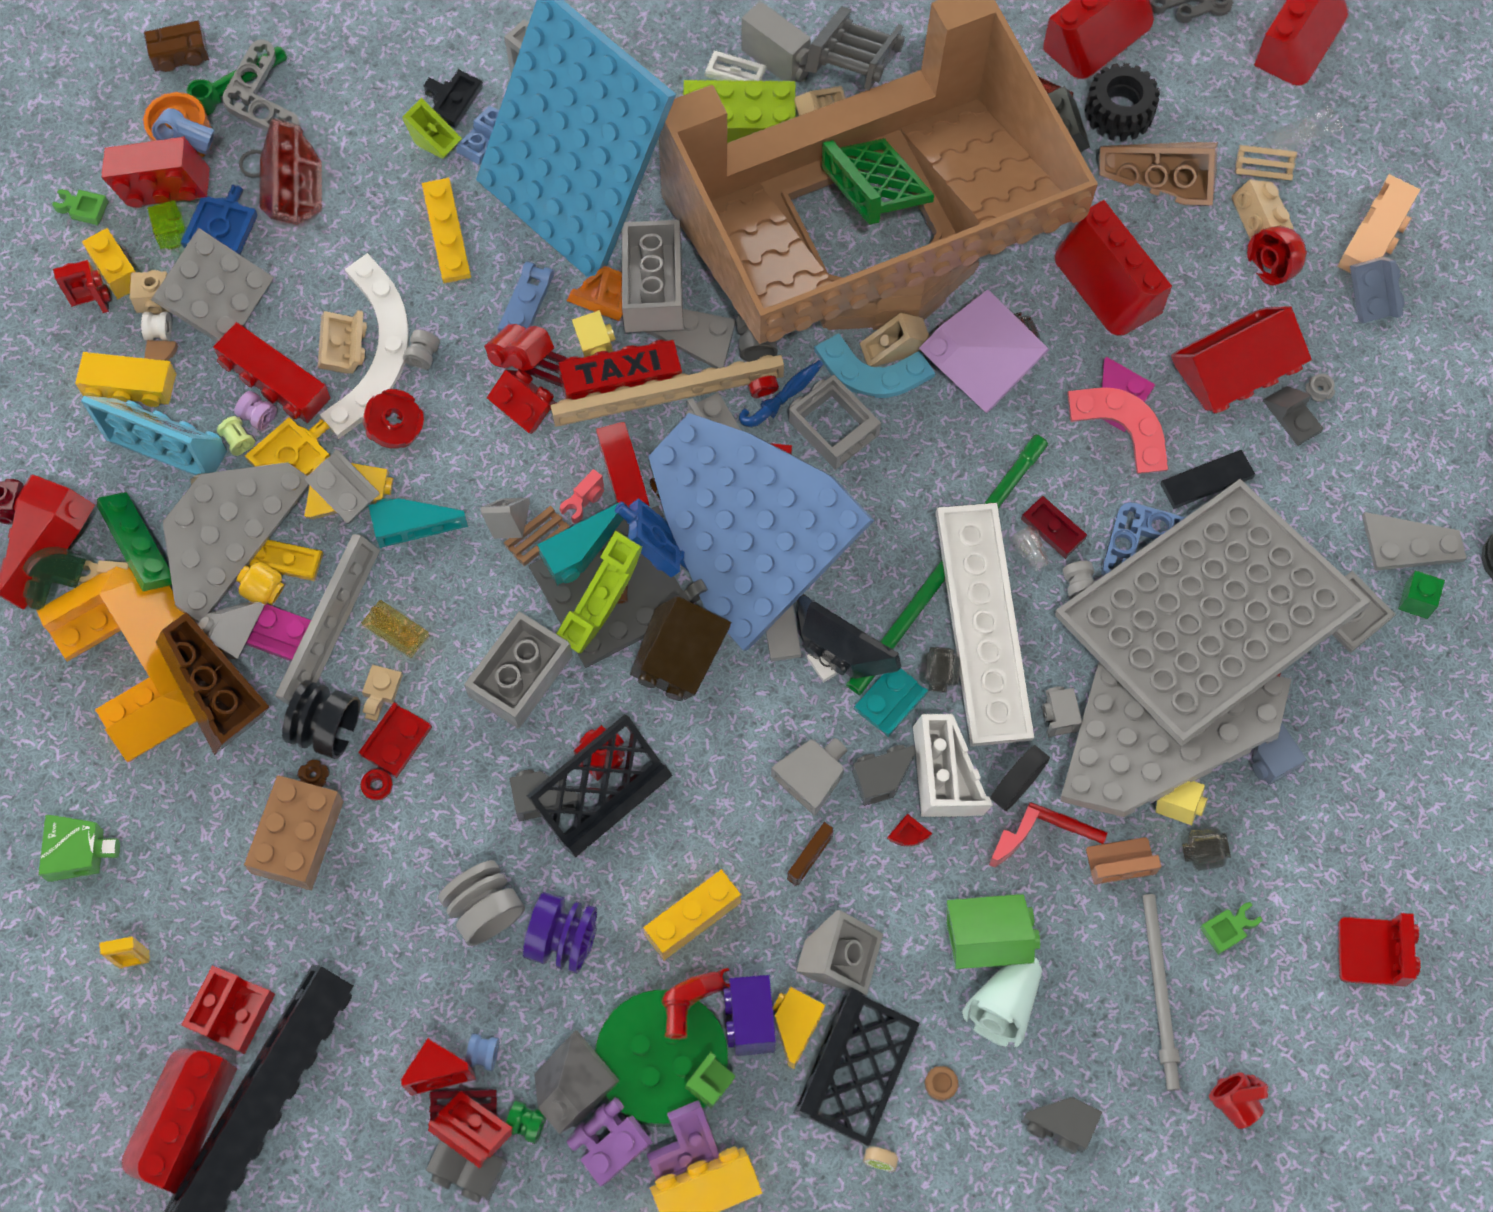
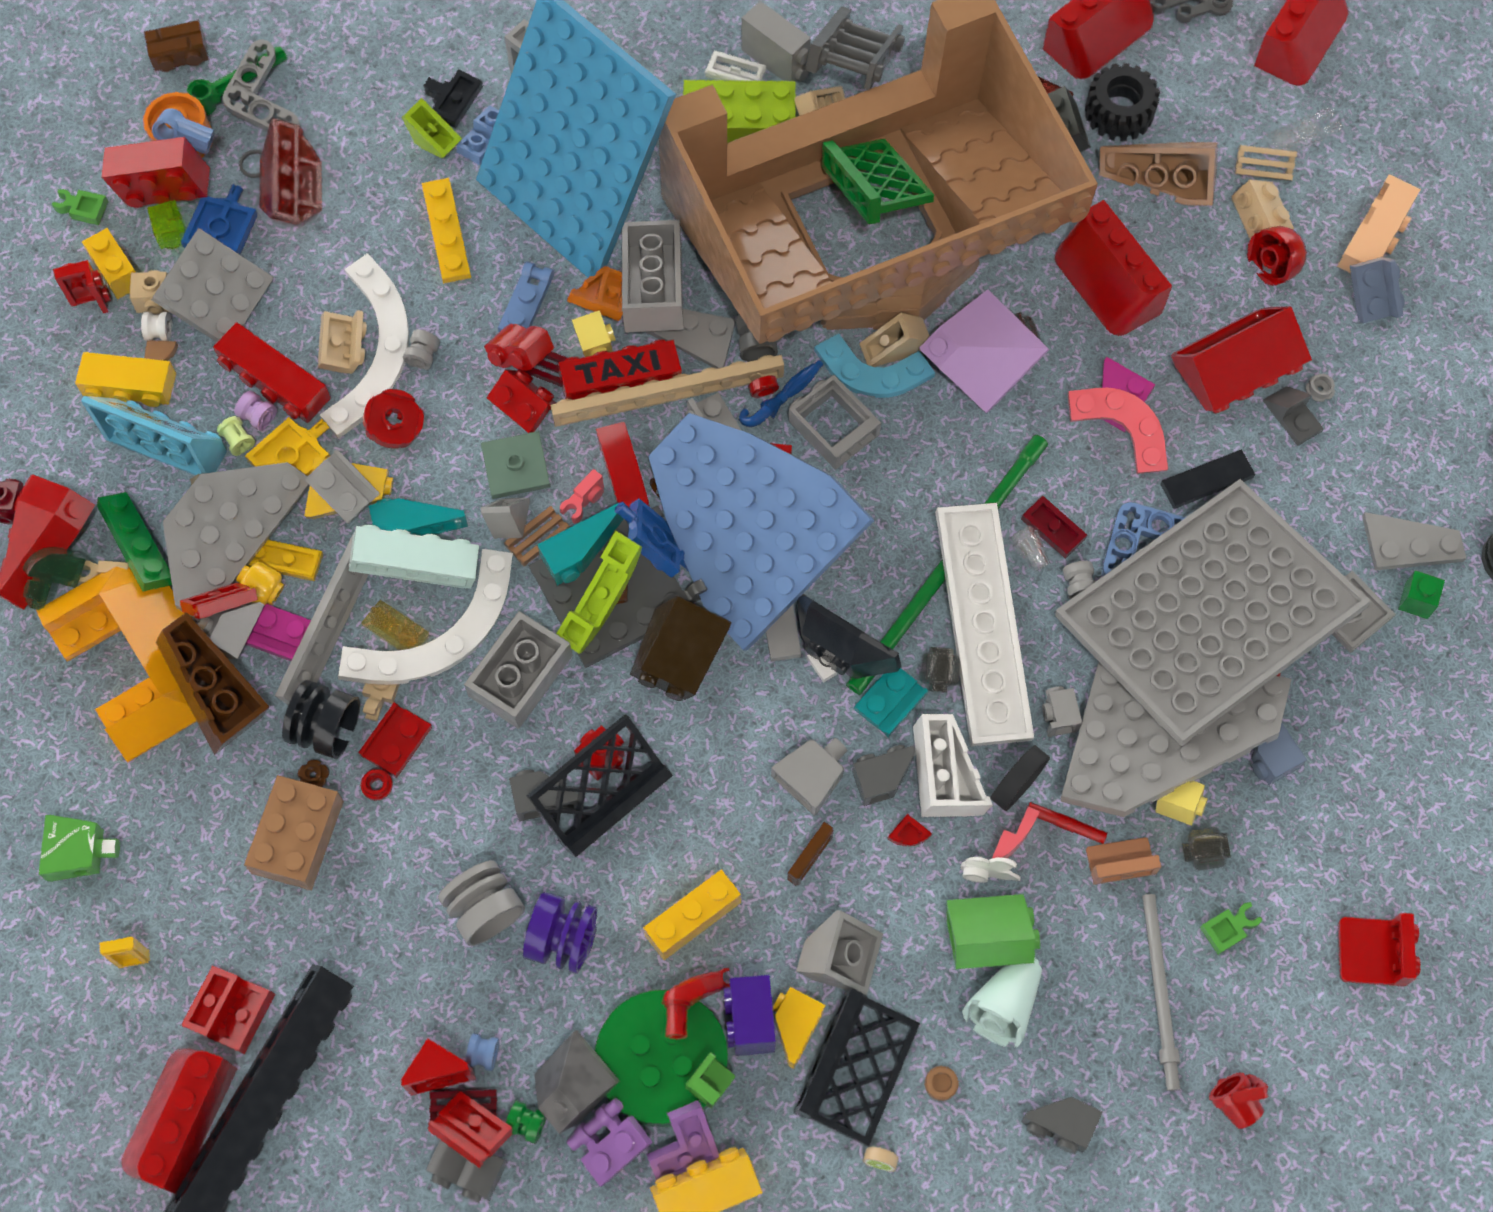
(218, 600): none -> red plate
(413, 557): none -> light aqua brick
(447, 649): none -> white plate
(515, 465): none -> sand green plate
(979, 869): none -> white plate

